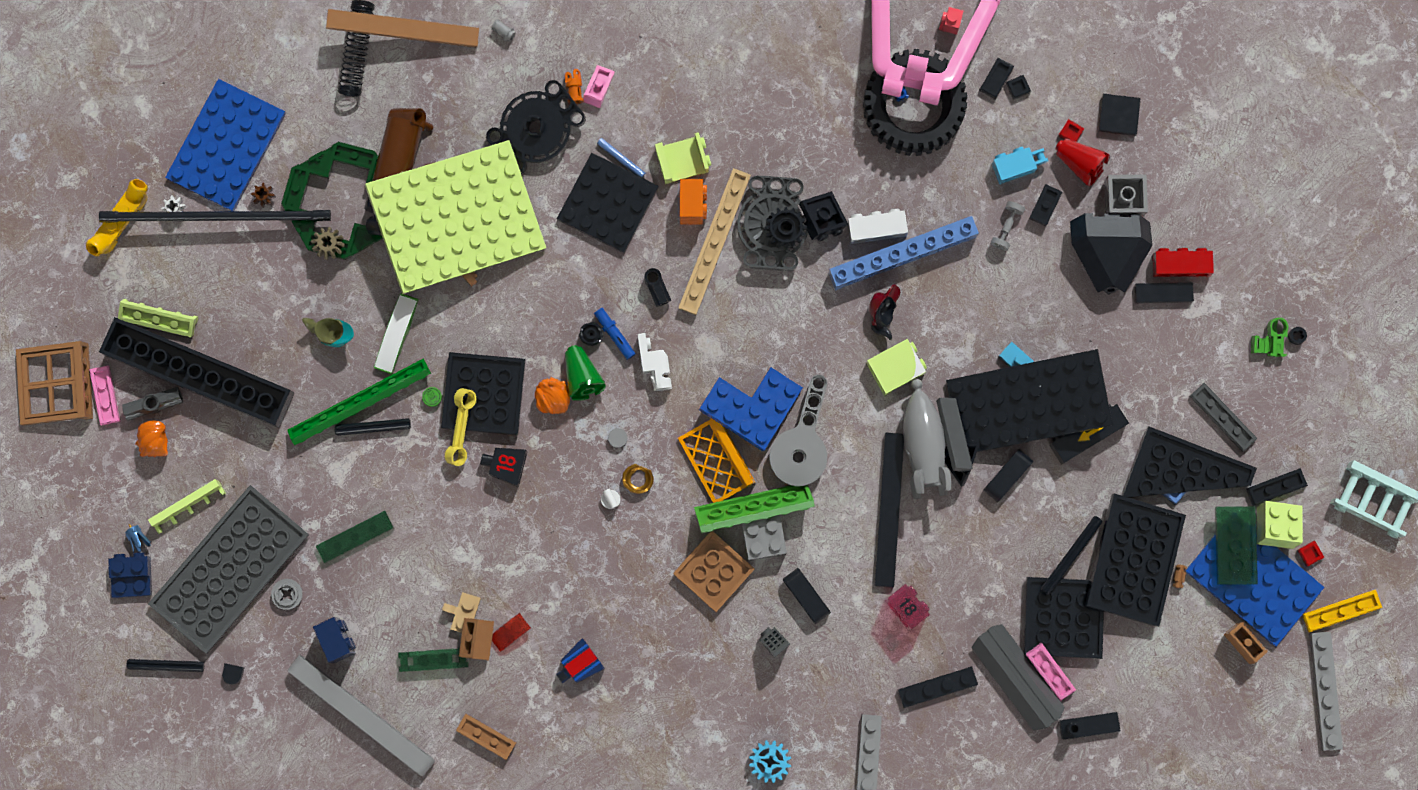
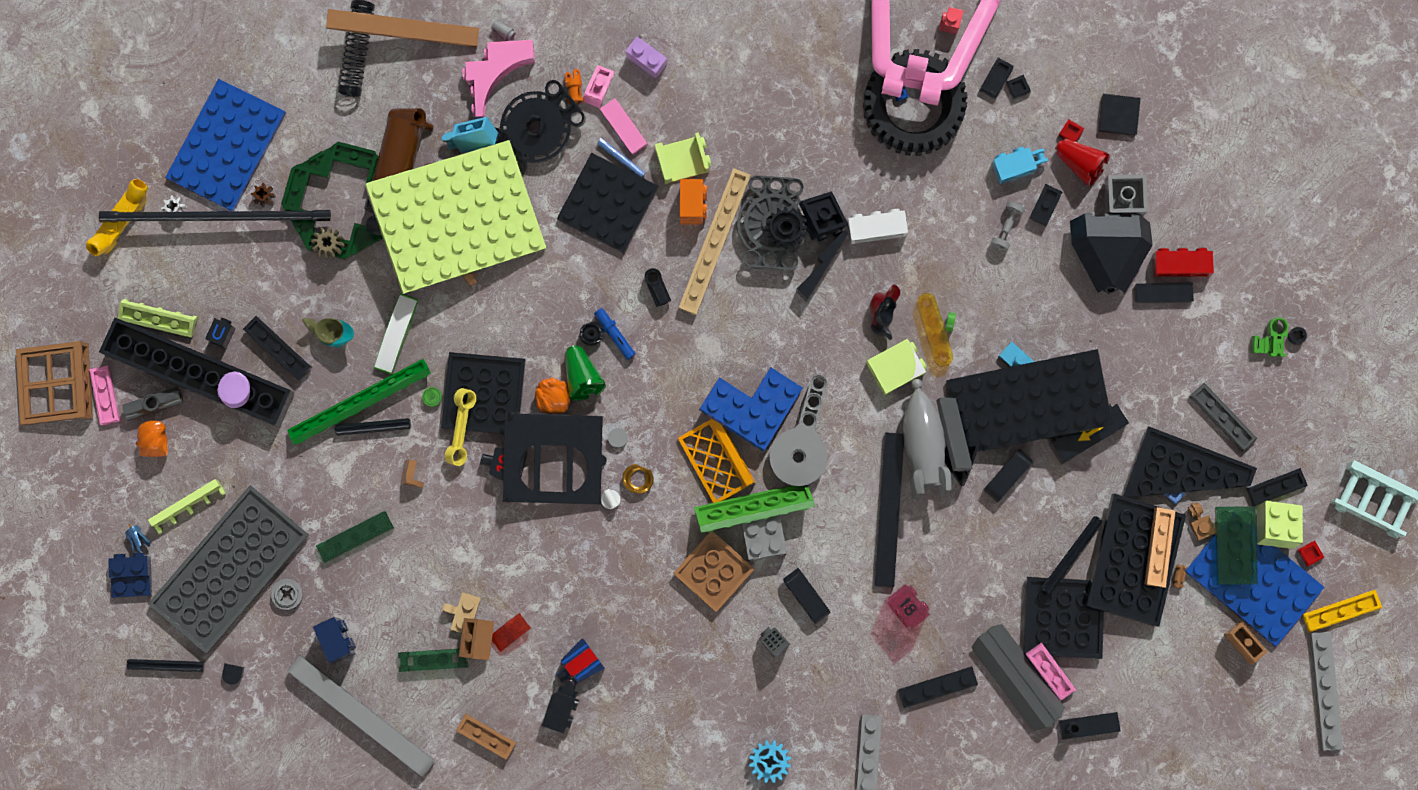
(220, 332): none -> black brick
(234, 389): none -> lavender piece
(277, 348): none -> black plate
(408, 474): none -> medium nougat tile
(471, 135): none -> medium azure brick
(485, 75): none -> bright pink arch
(556, 430): none -> black door
(560, 706): none -> black hinge
(623, 126): none -> bright pink tile
(646, 57): none -> lavender brick
(655, 363): white plate -> none
(807, 287): none -> black slope
(903, 253): medium blue brick -> none
(935, 330): none -> clear yellow plate
(950, 321): none -> bright green tile
(1160, 547): none -> light nougat plate
(1203, 526): none -> medium nougat plate

